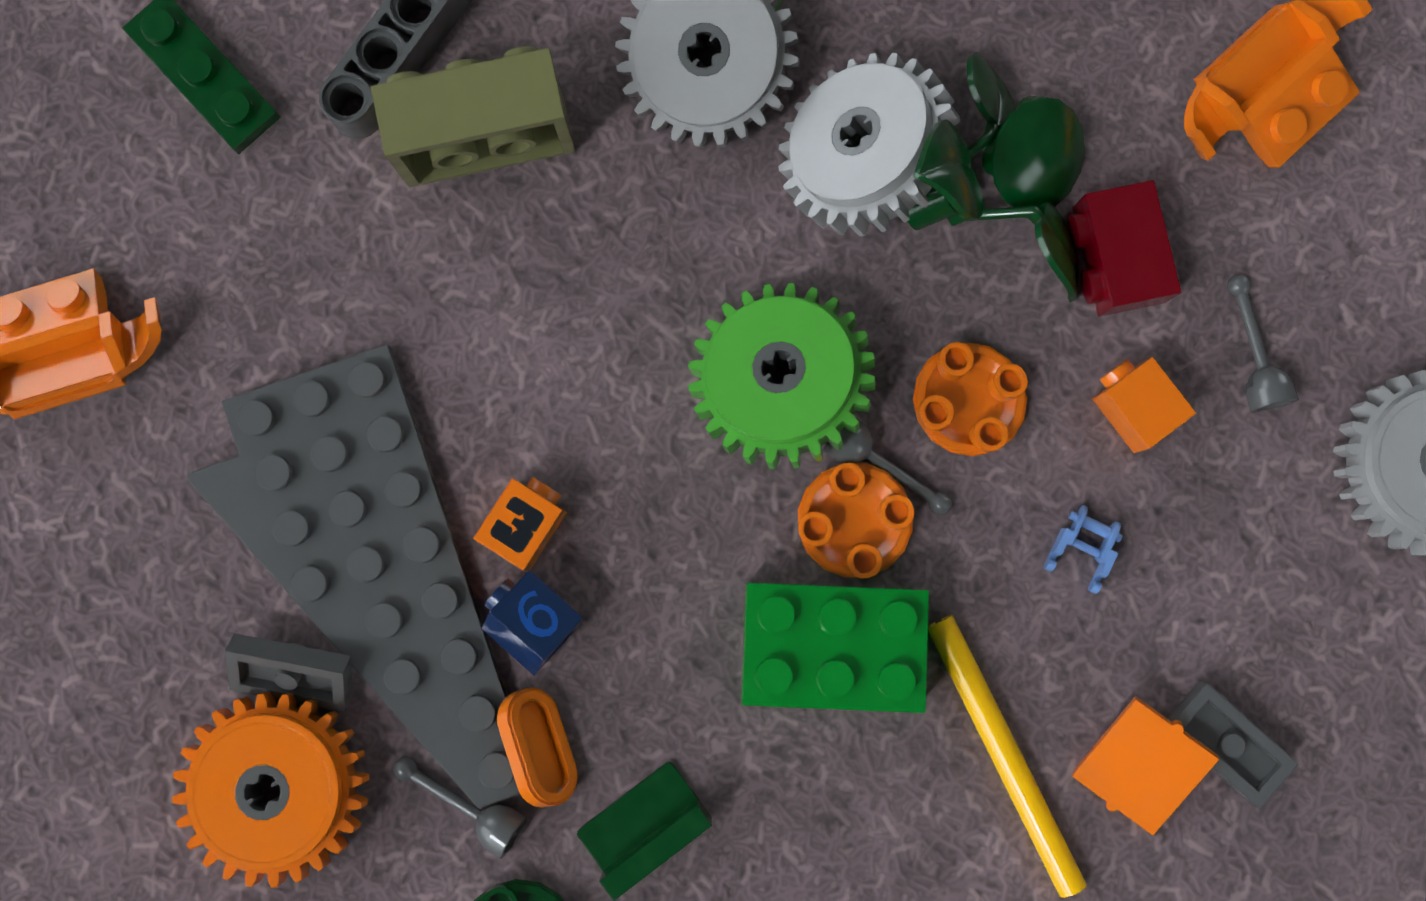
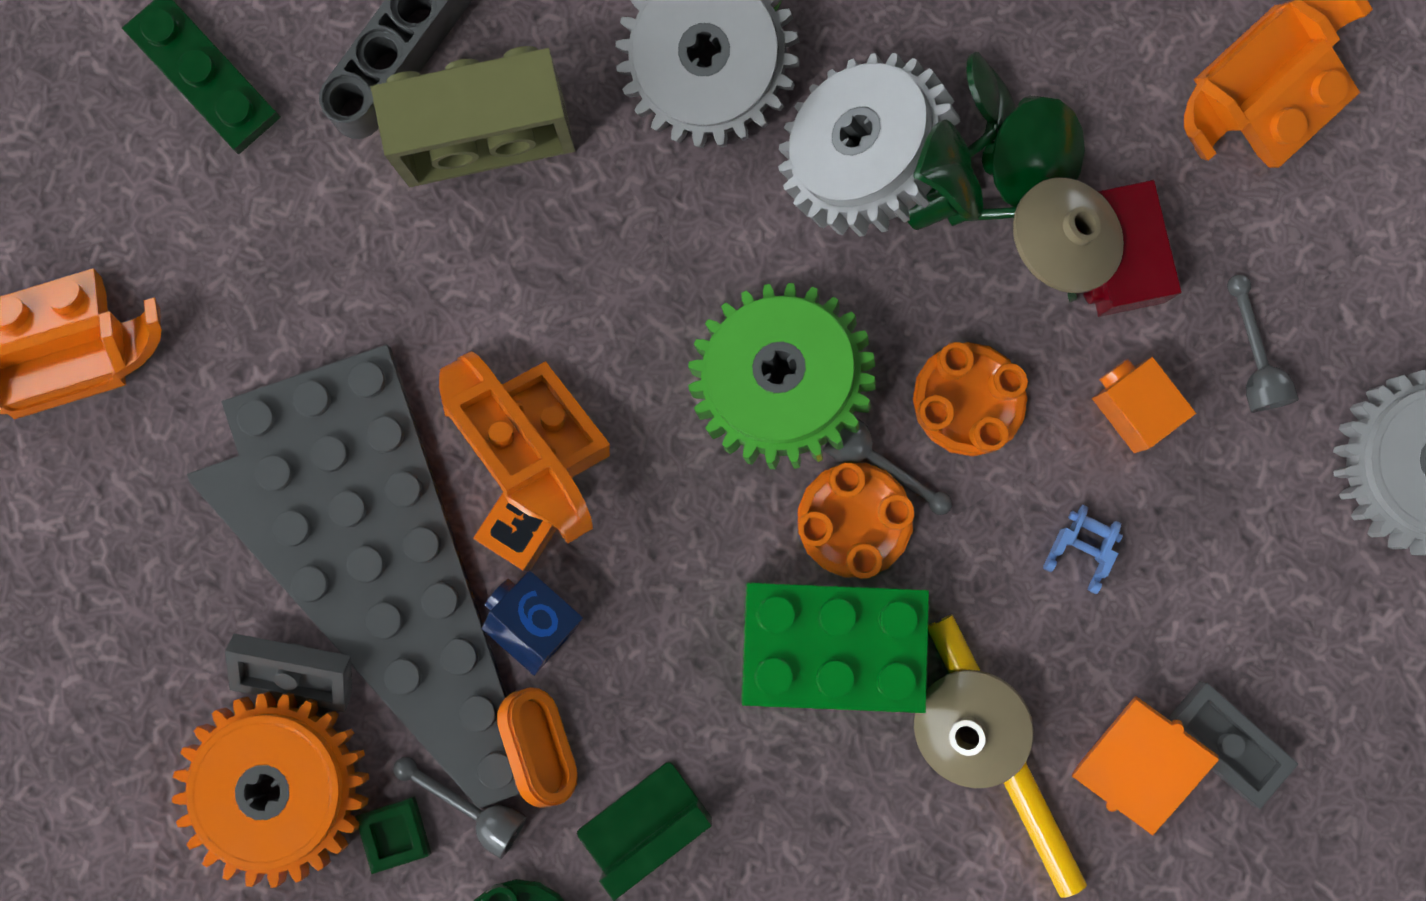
(393, 835): none -> dark green tile
(527, 437): none -> orange plate
(991, 709): none -> dark tan dish
(1052, 244): none -> dark tan dish

